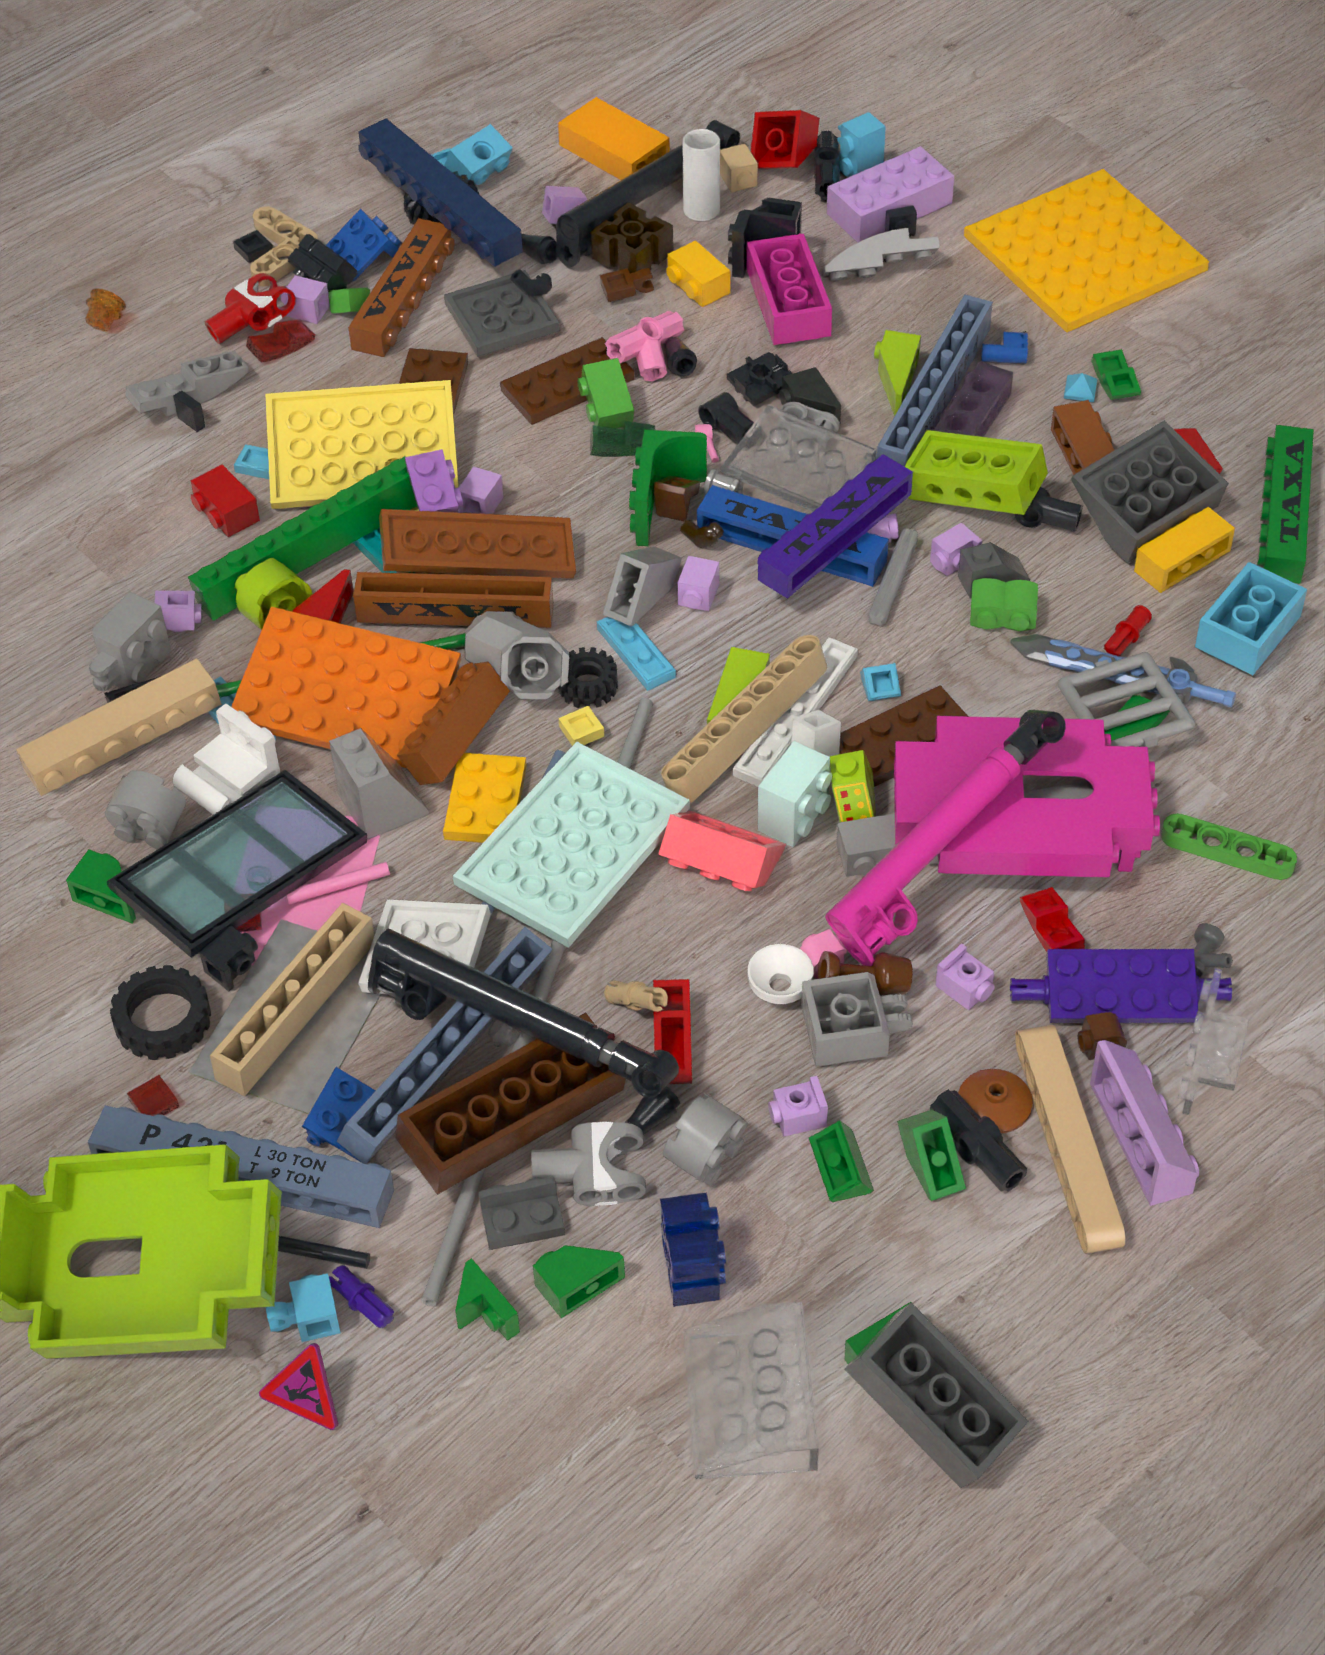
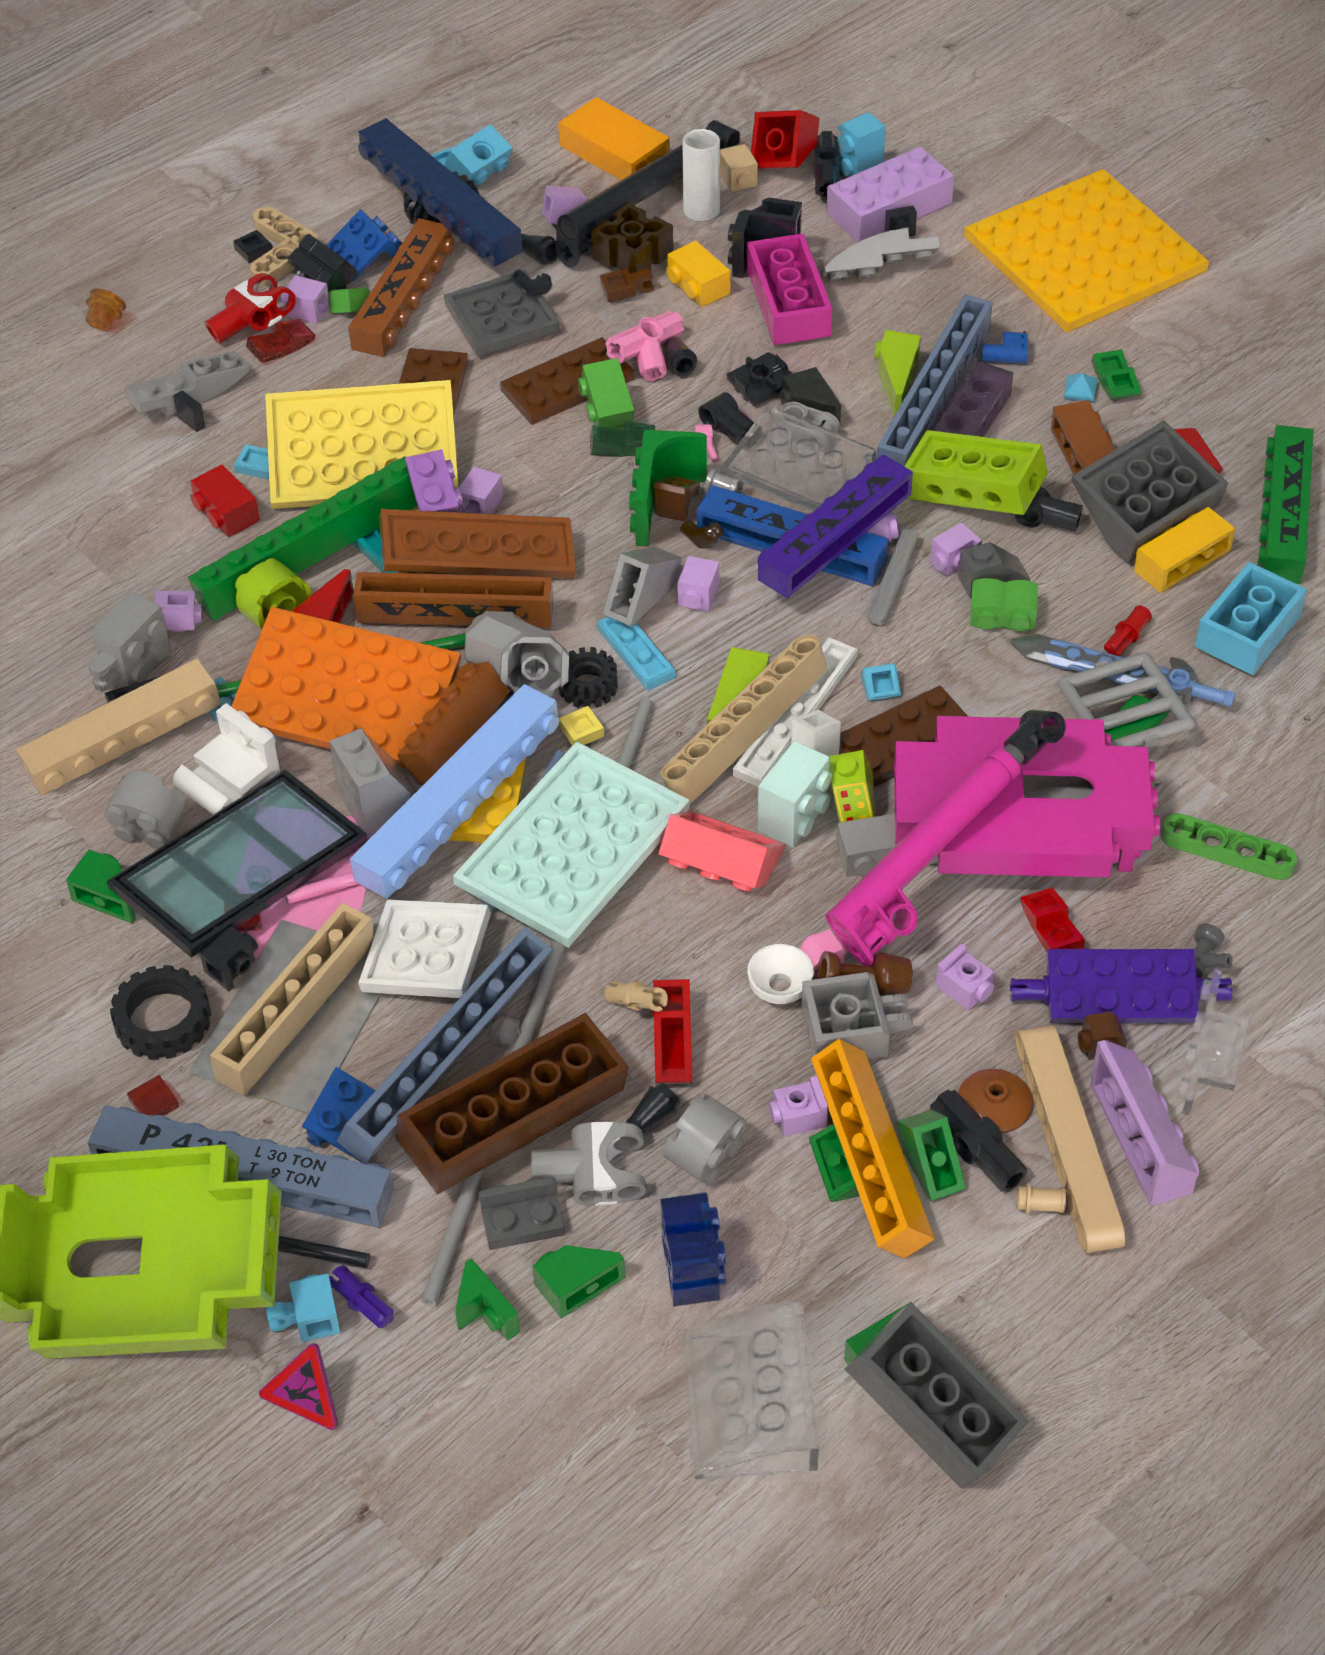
(425, 977): black piece -> none
(454, 792): none -> light blue brick
(872, 1149): none -> light orange brick
(1040, 1199): none -> tan pin

